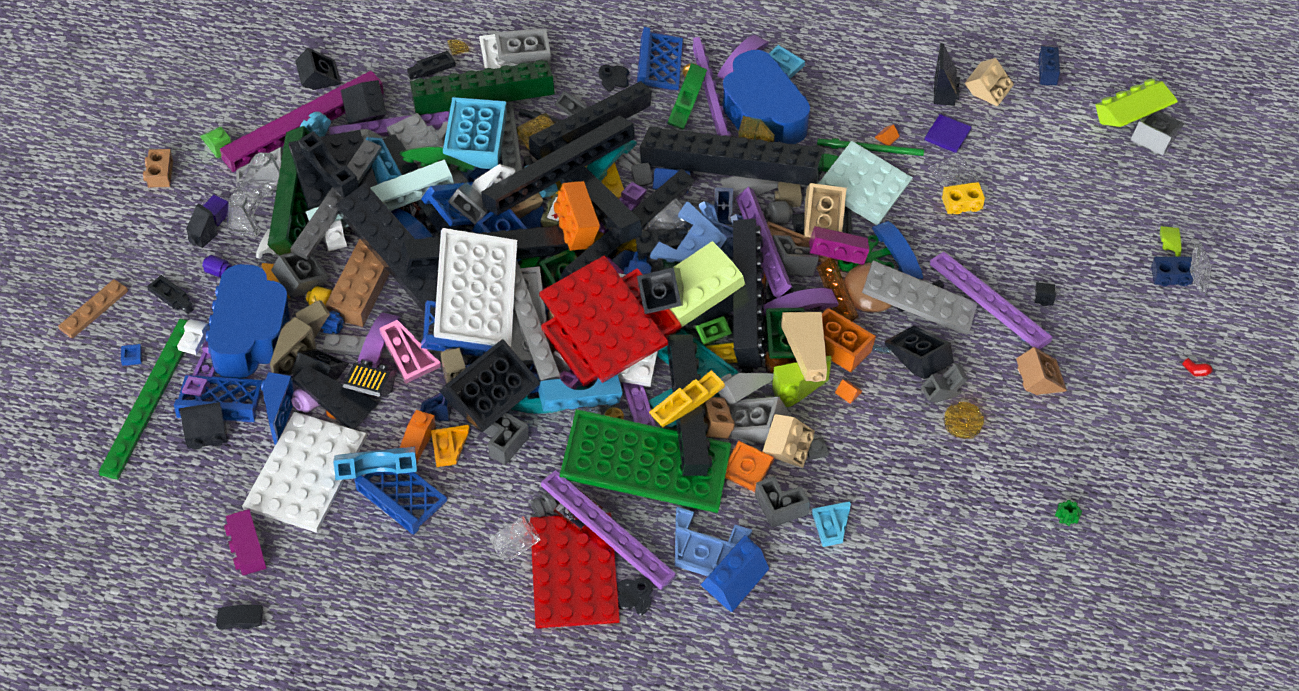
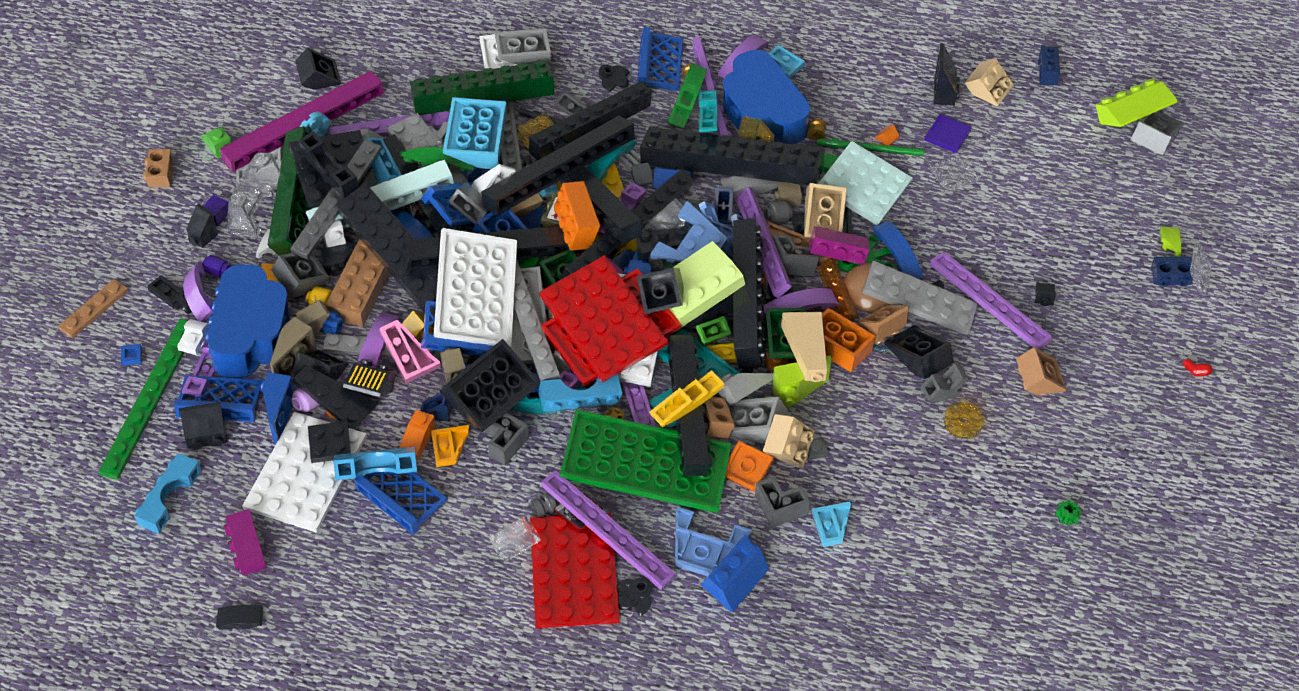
(180, 473): none -> dark azure arch
(194, 294): none -> medium lavender slope
(328, 440): none -> black plate
(336, 258): none -> black slope
(363, 102): black slope -> none
(415, 325): none -> yellow brick
(431, 65): black hinge -> none
(457, 47): clear yellow tile -> none
(708, 111): none -> teal slope
(816, 129): none -> pearl gold wheel
(848, 391): orange slope -> none
(885, 321): none -> medium nougat slope
(963, 198): yellow brick -> none

